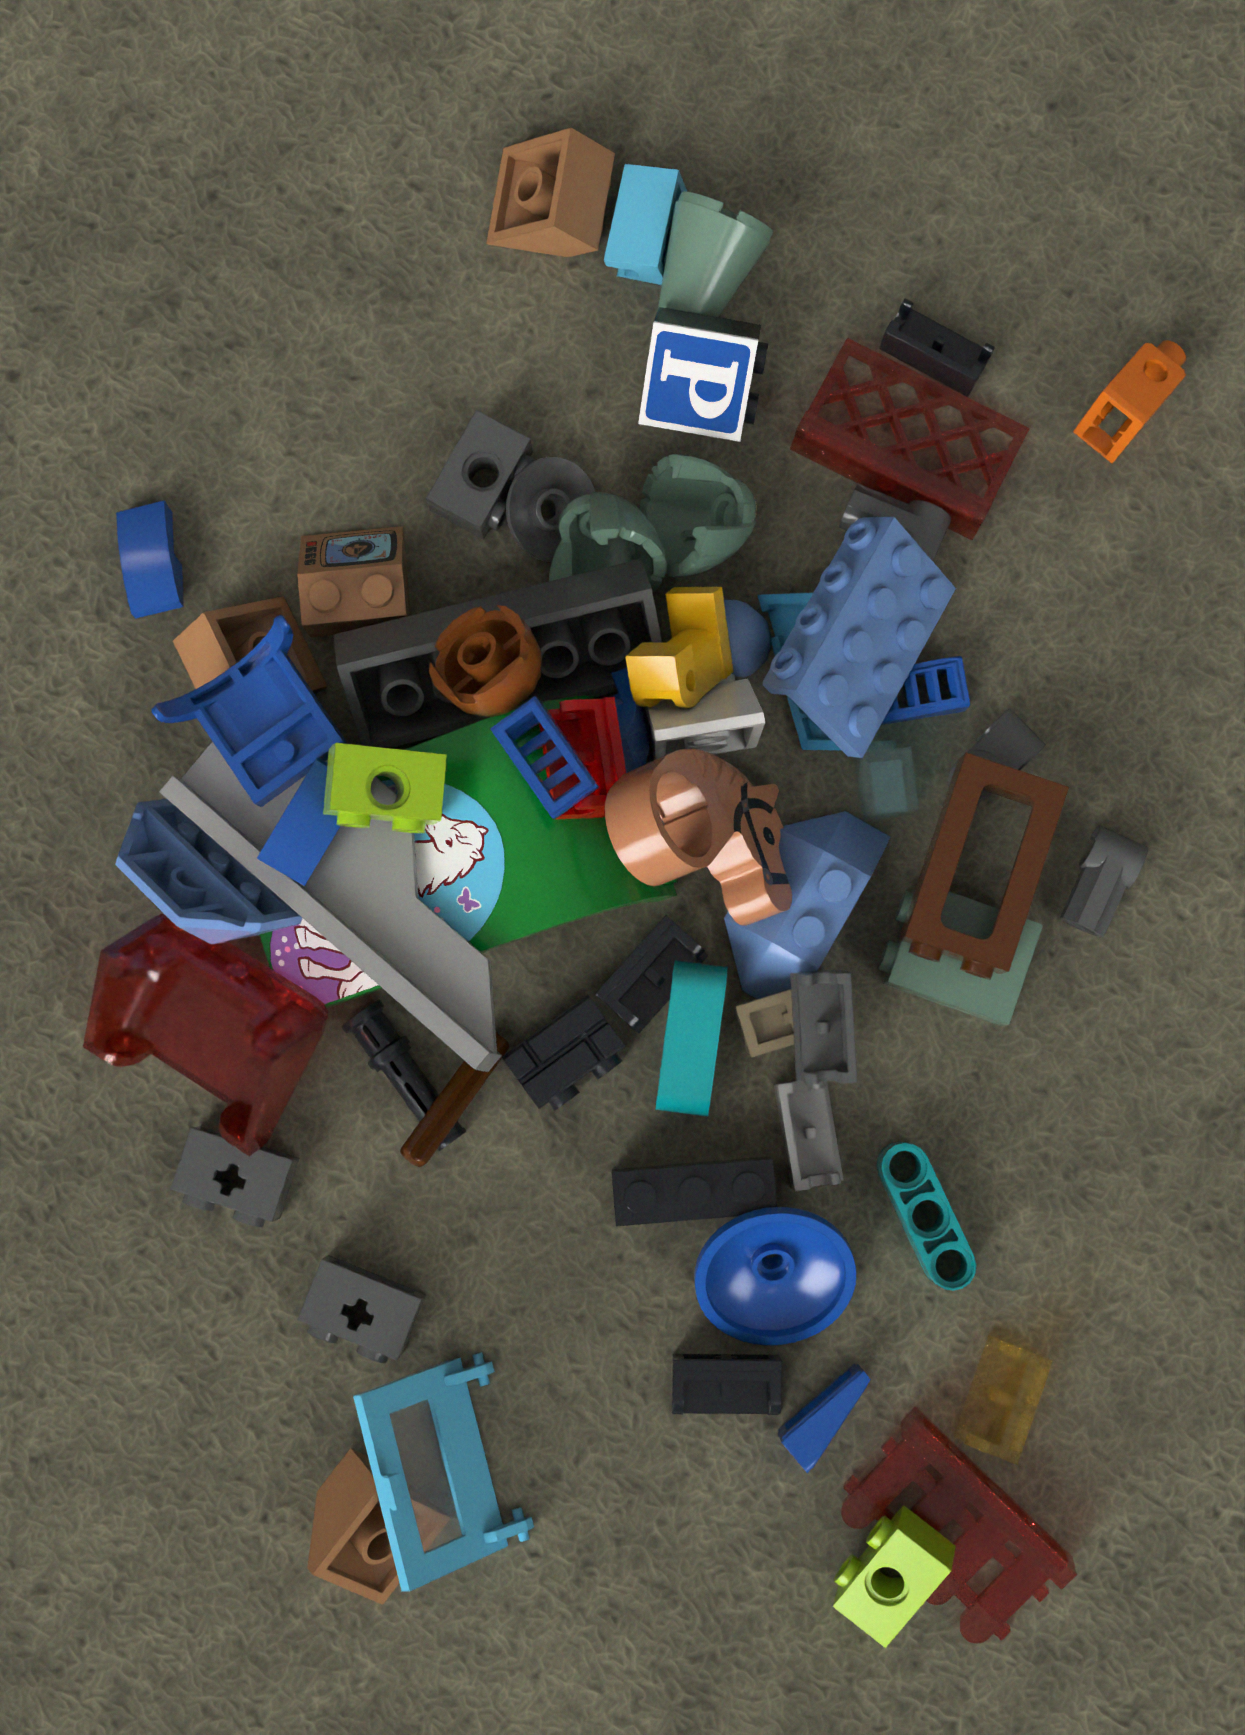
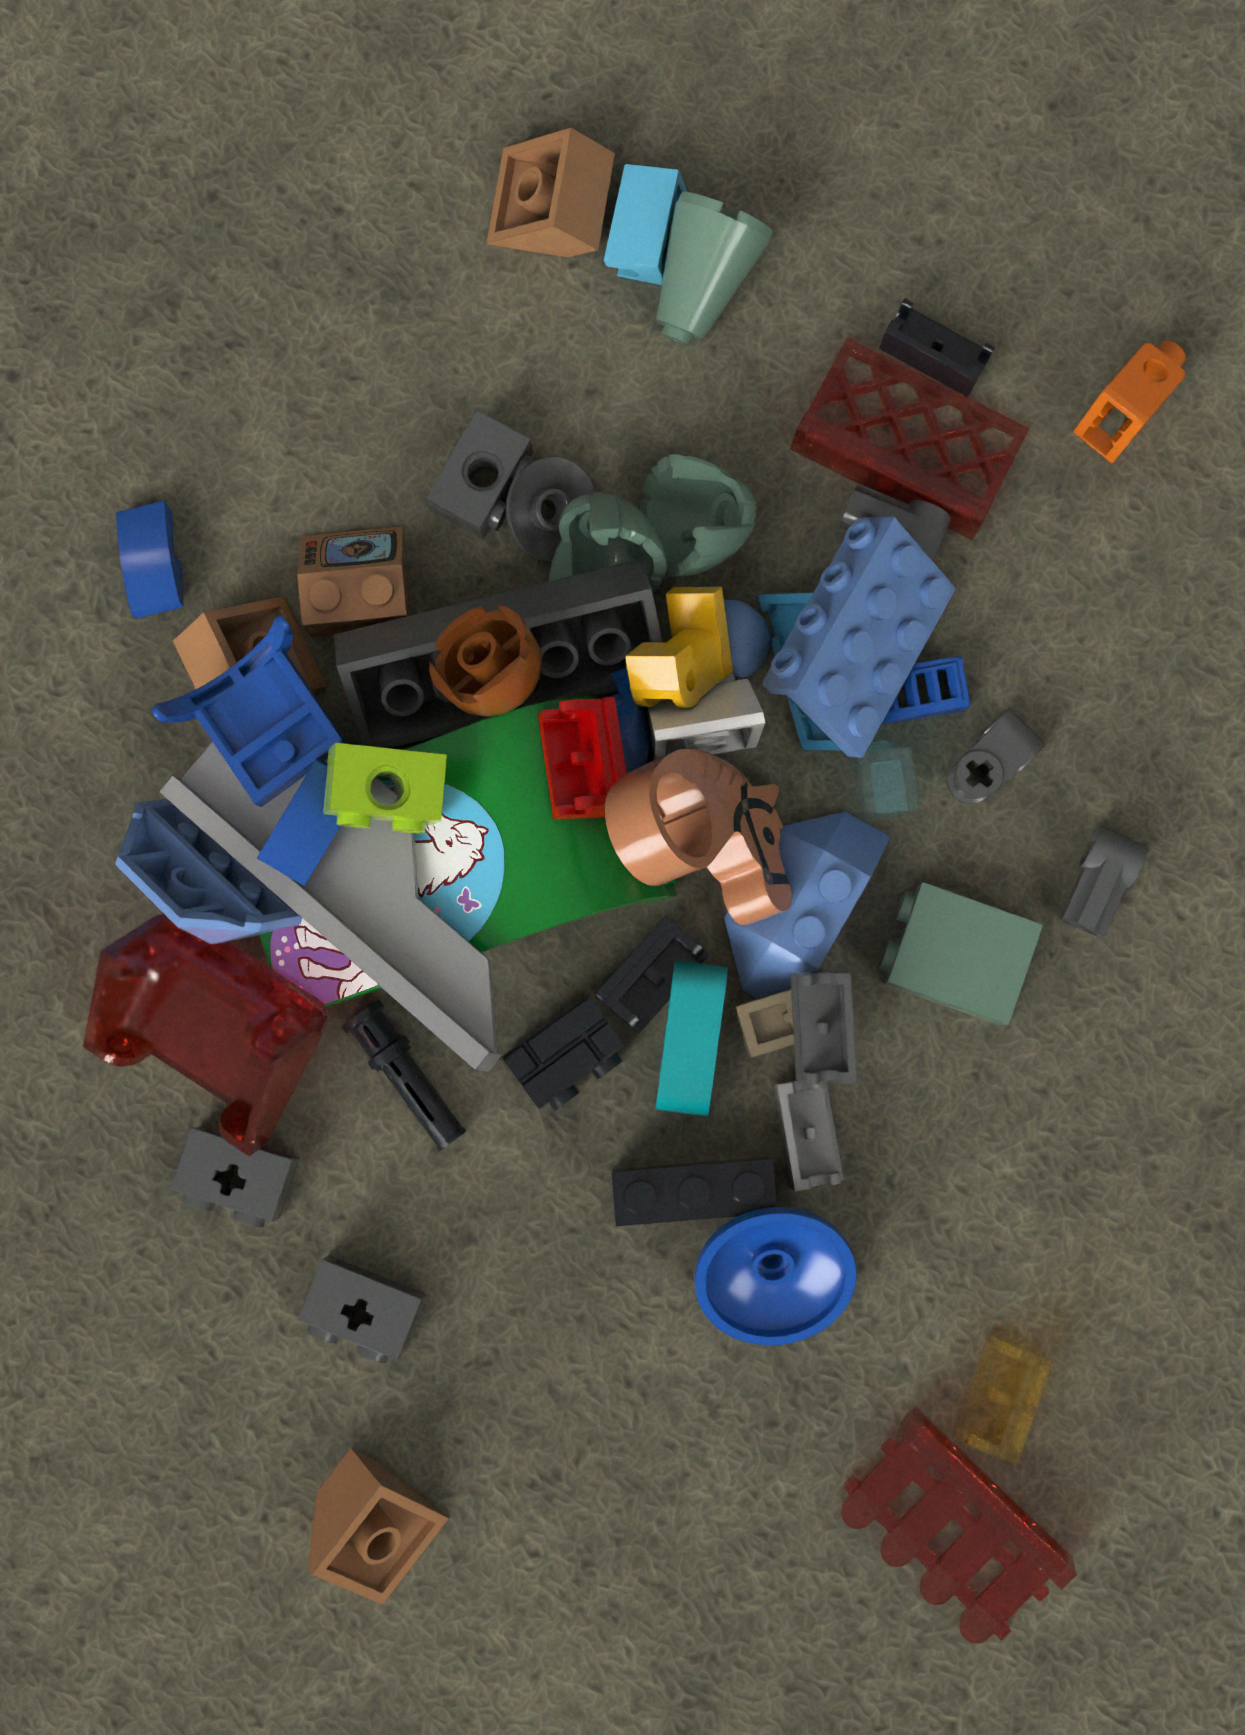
(434, 1472): medium azure piece -> none
(447, 1110): reddish brown axle -> none
(518, 724): blue slope -> none
(701, 374): piece -> none
(726, 1384): black hinge -> none
(817, 1423): blue slope -> none
(884, 1603): lime brick -> none
(923, 920): reddish brown piece -> none
(946, 1231): teal beam -> none

